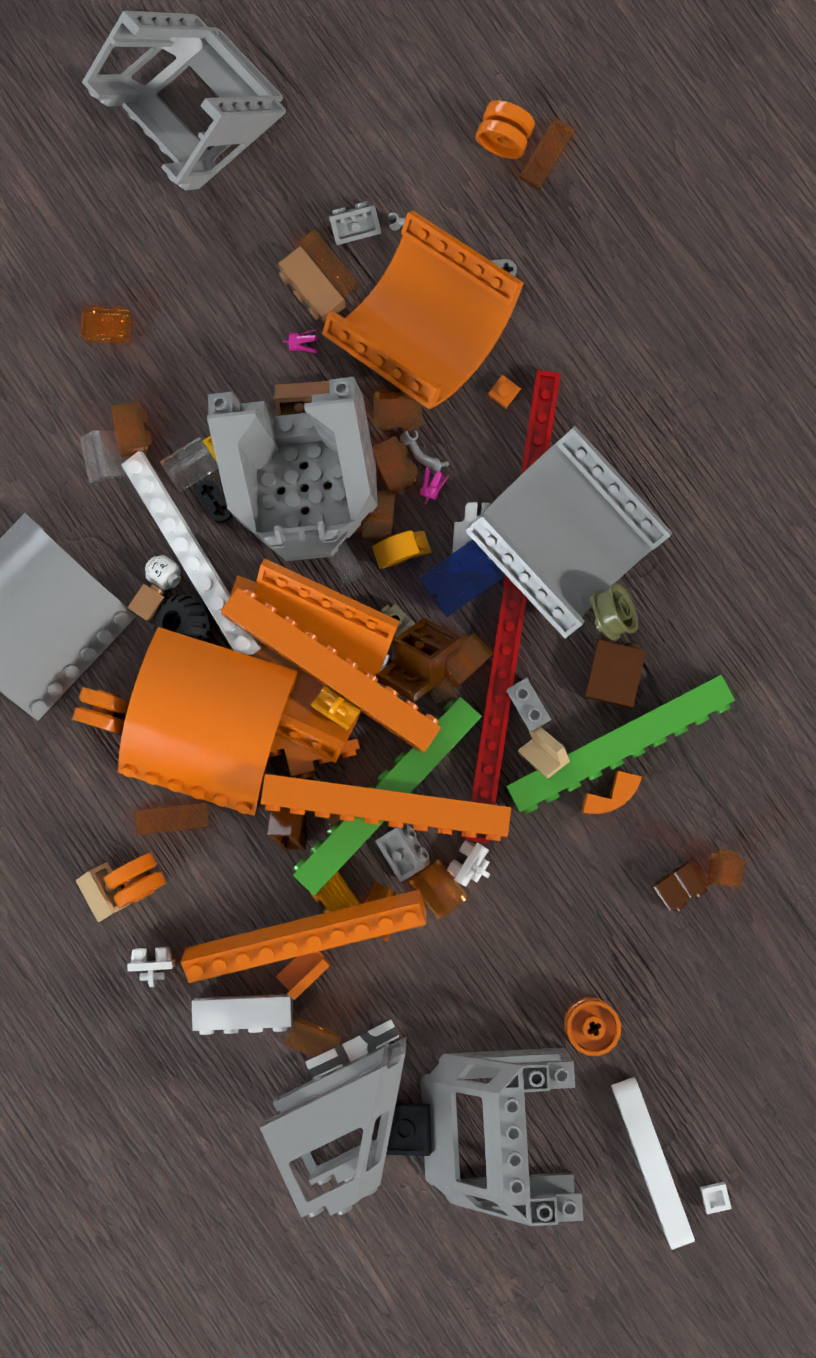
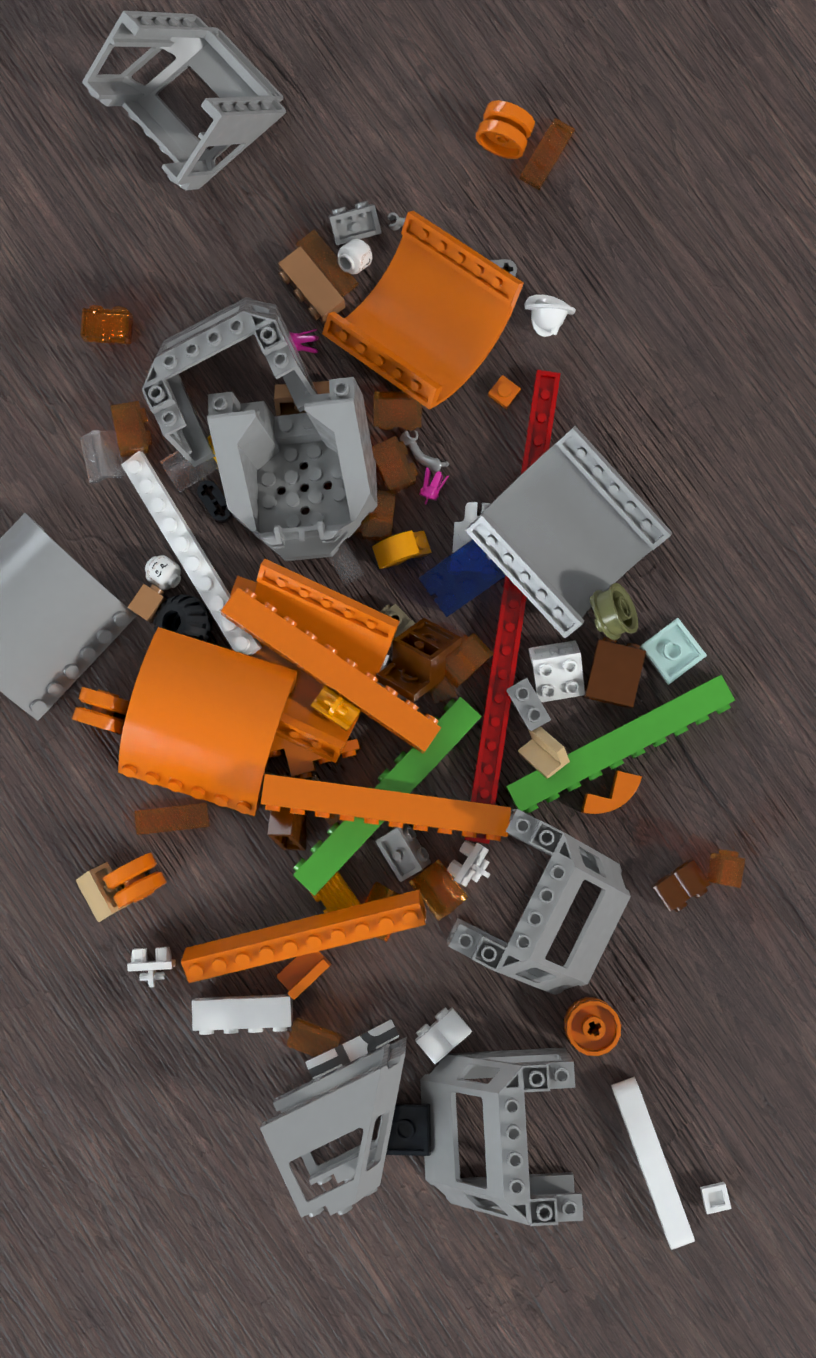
(166, 391): none -> light grey piece
(354, 256): none -> white head
(442, 1034): none -> white brick
(526, 951): none -> light grey piece
(547, 313): none -> white helmet
(557, 671): none -> white bracket
(673, 651): none -> light aqua tile

